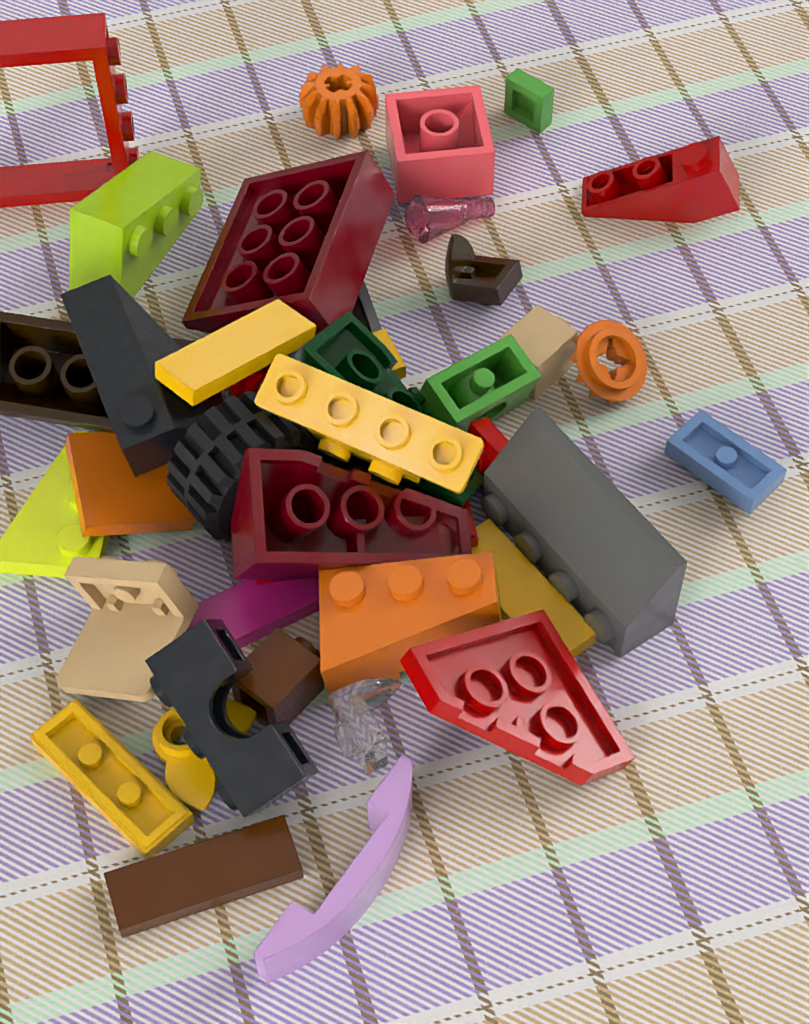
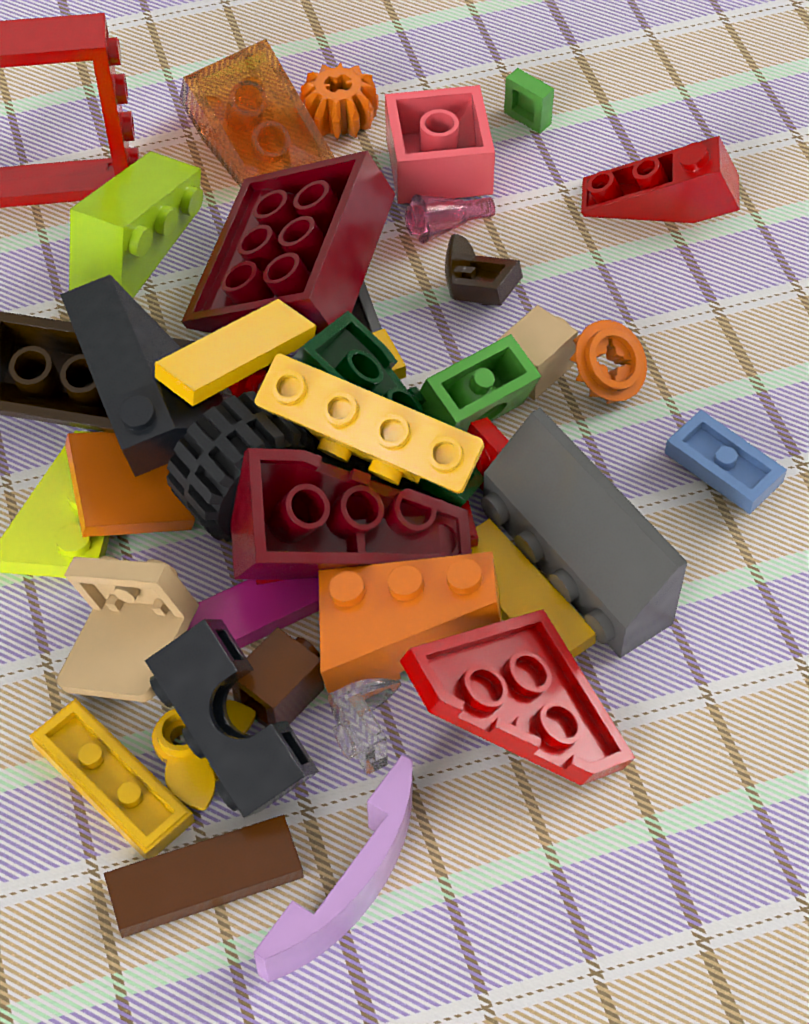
(252, 114): none -> clear orange slope

